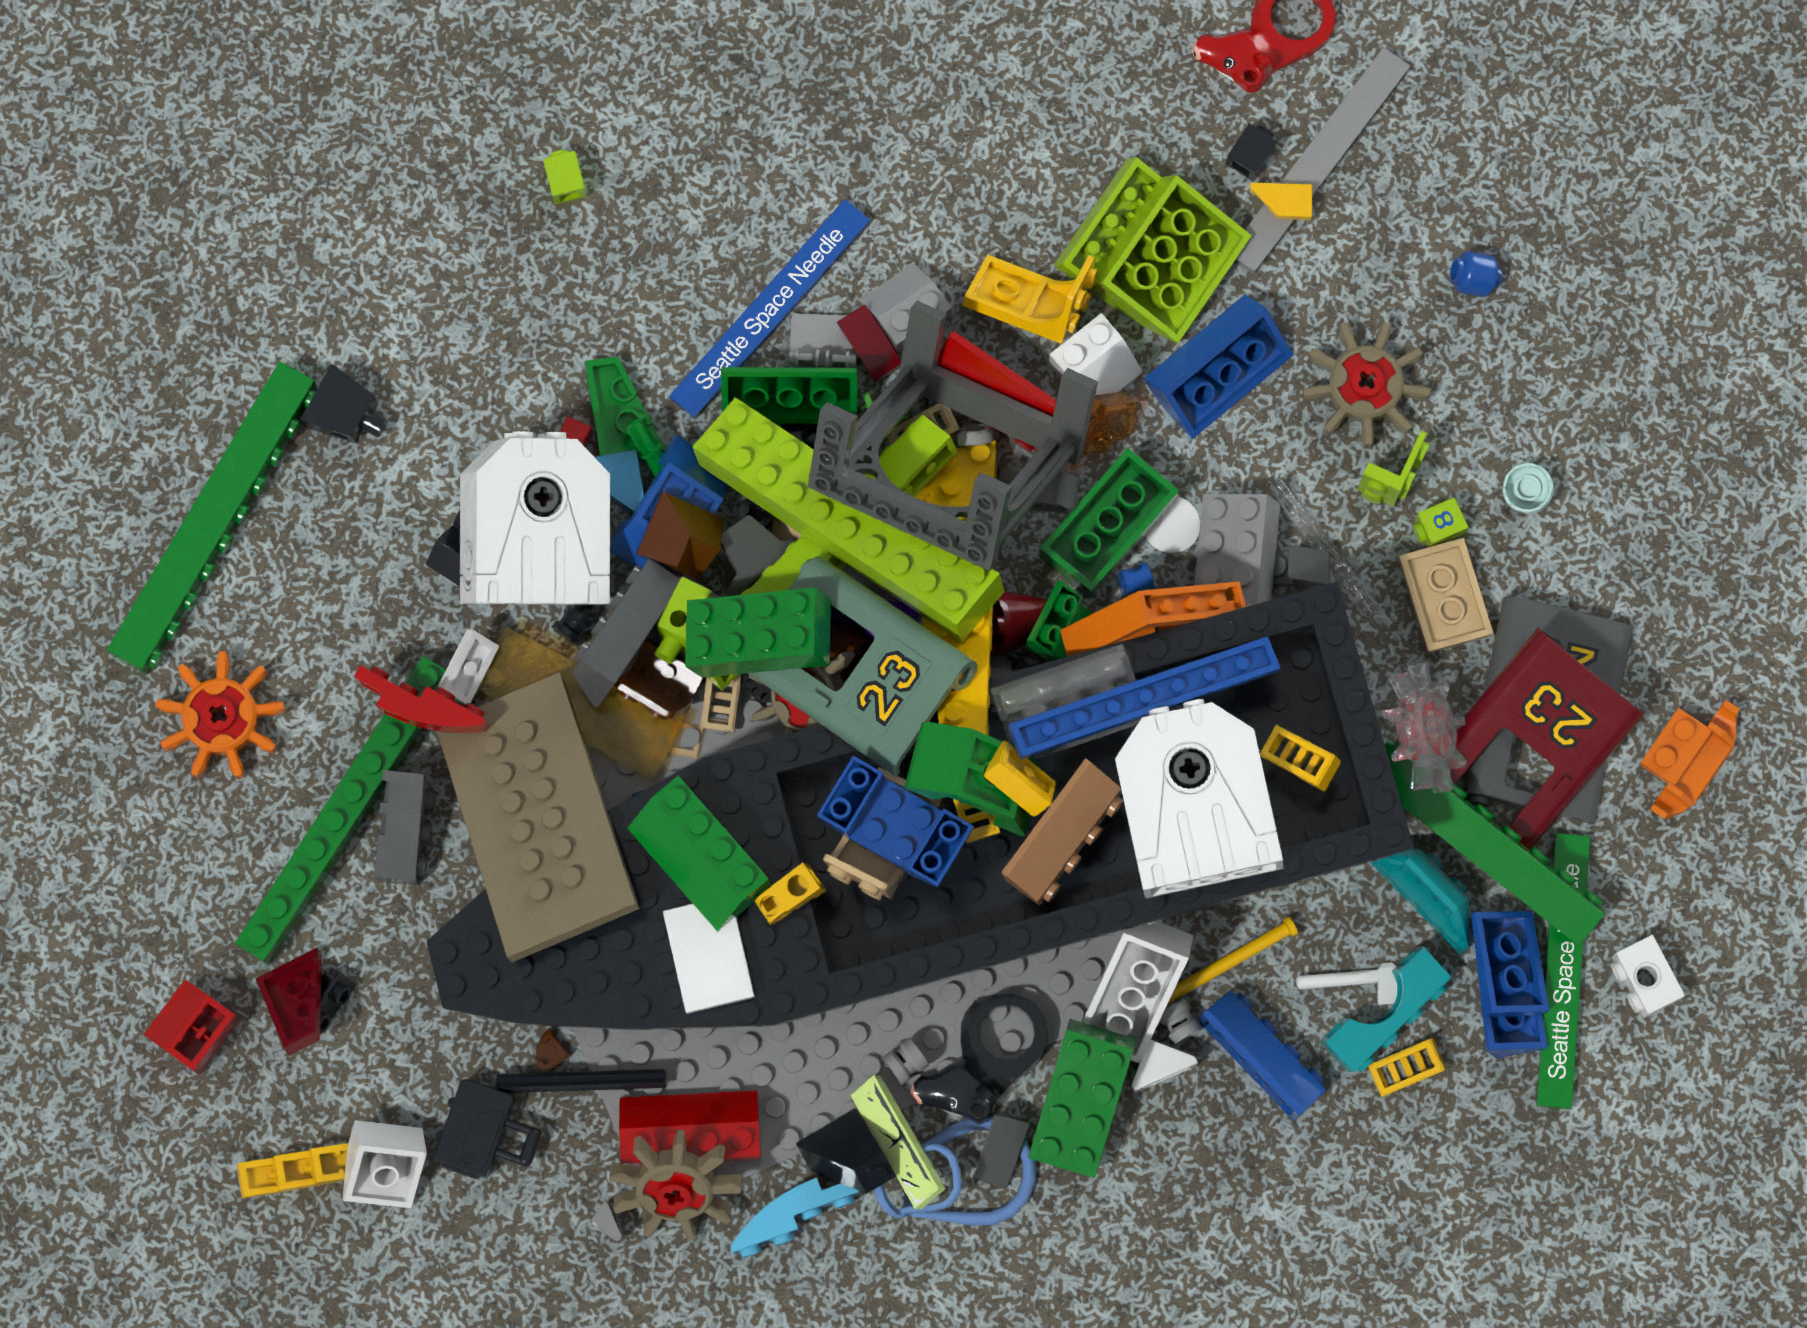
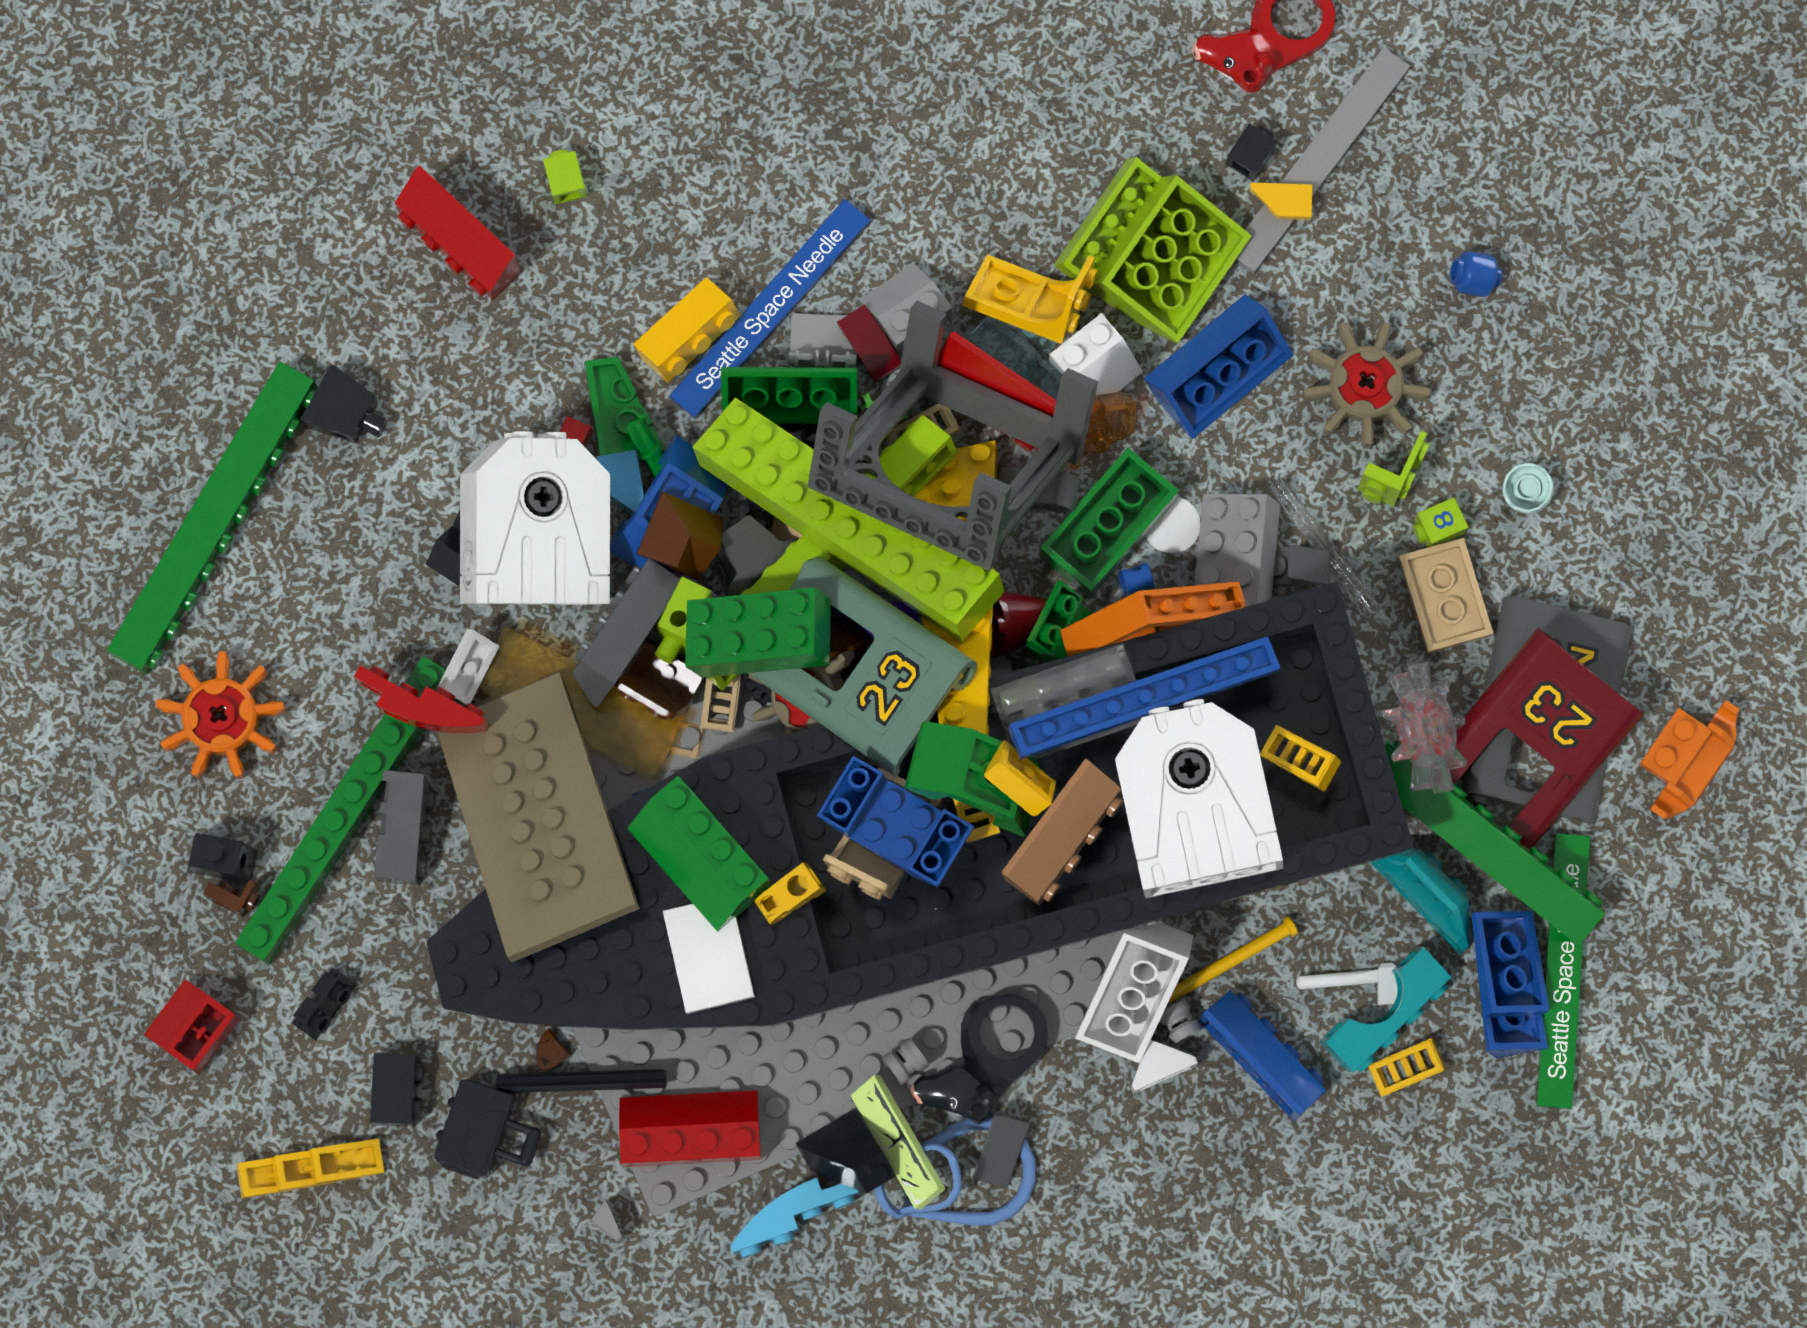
(221, 858): none -> black torso
(226, 897): none -> reddish brown bracket
(294, 1000): dark red wing -> none
(383, 1164): white slope -> none
(395, 1090): none -> black brick
(456, 234): none -> red slope
(572, 625): black wheel -> none
(675, 1185): dark tan gear -> none
(687, 330): none -> yellow brick
(975, 434): light grey tile -> none
(1016, 354): none -> clear light blue slope
(1082, 1098): green brick -> none
(1649, 957): white brick -> none

